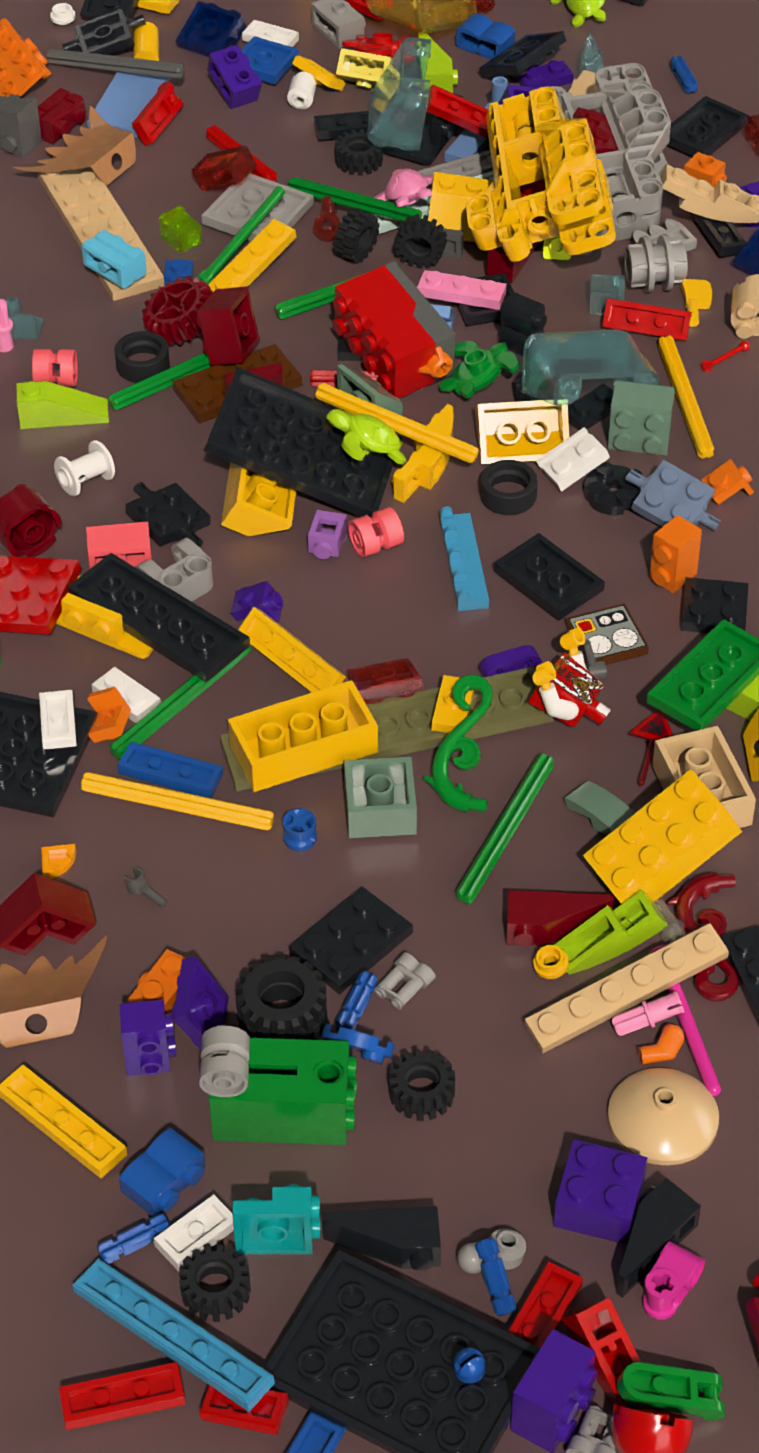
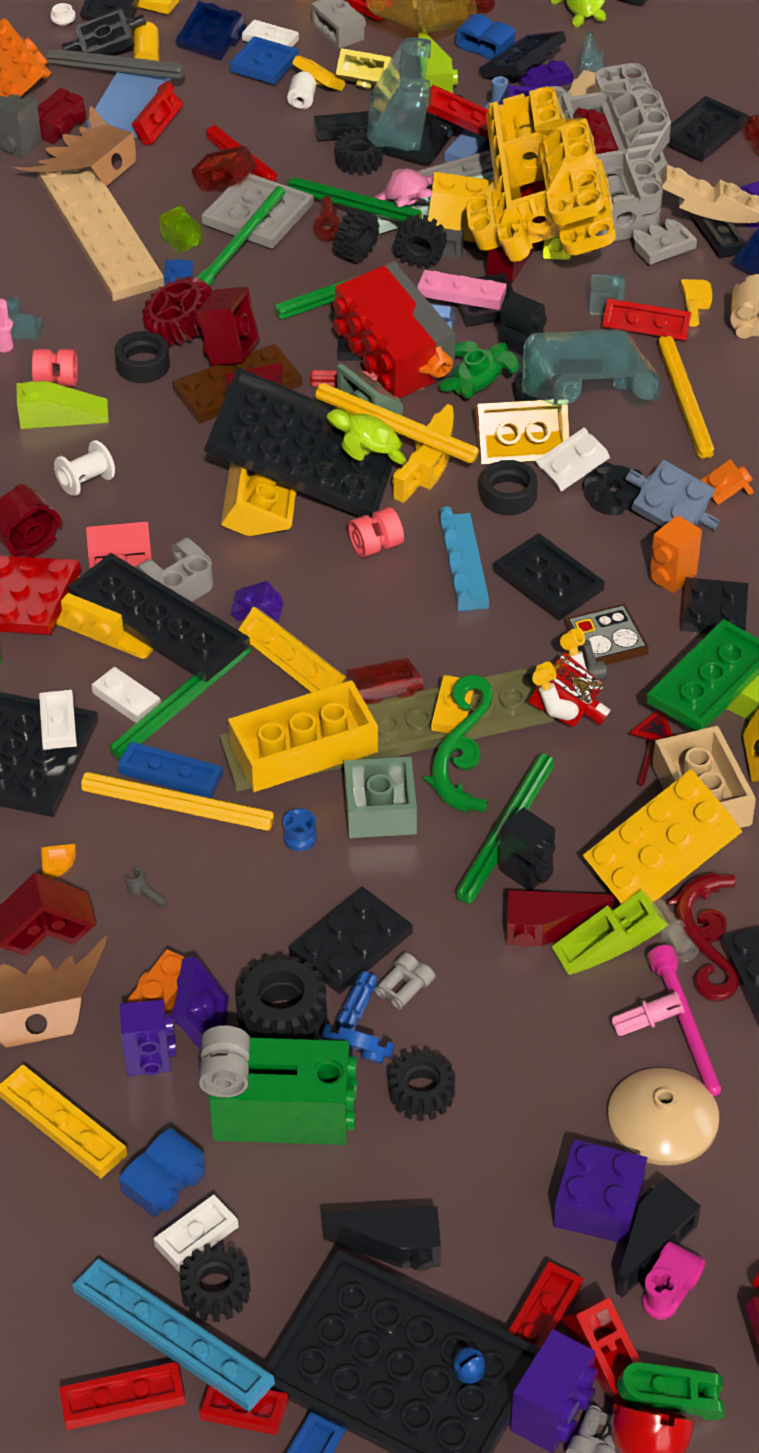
(112, 714): orange bracket -> none
(114, 258): medium azure brick -> none
(132, 1239): blue axle -> none
(157, 382): green axle -> none
(169, 514): black plate -> none
(234, 76): dark purple brick -> none
(255, 256): yellow plate -> none
(278, 1225): teal plate -> none
(327, 542): medium lavender brick -> none
(379, 44): red animal -> none
(495, 1277): blue axle -> none
(510, 660): dark purple beam -> none
(511, 1256): light grey plate -> none
(527, 849): none -> black brick
(550, 954): yellow plate -> none
(591, 408): black plate -> none
(600, 806): sand green slope -> none
(626, 988): tan plate -> none
(641, 418): sand green brick -> none
(655, 263): light grey piece -> none
(666, 1047): orange arm -> none
(684, 74): blue axle -> none
(706, 168): orange brick -> none
(707, 365): red hinge -> none

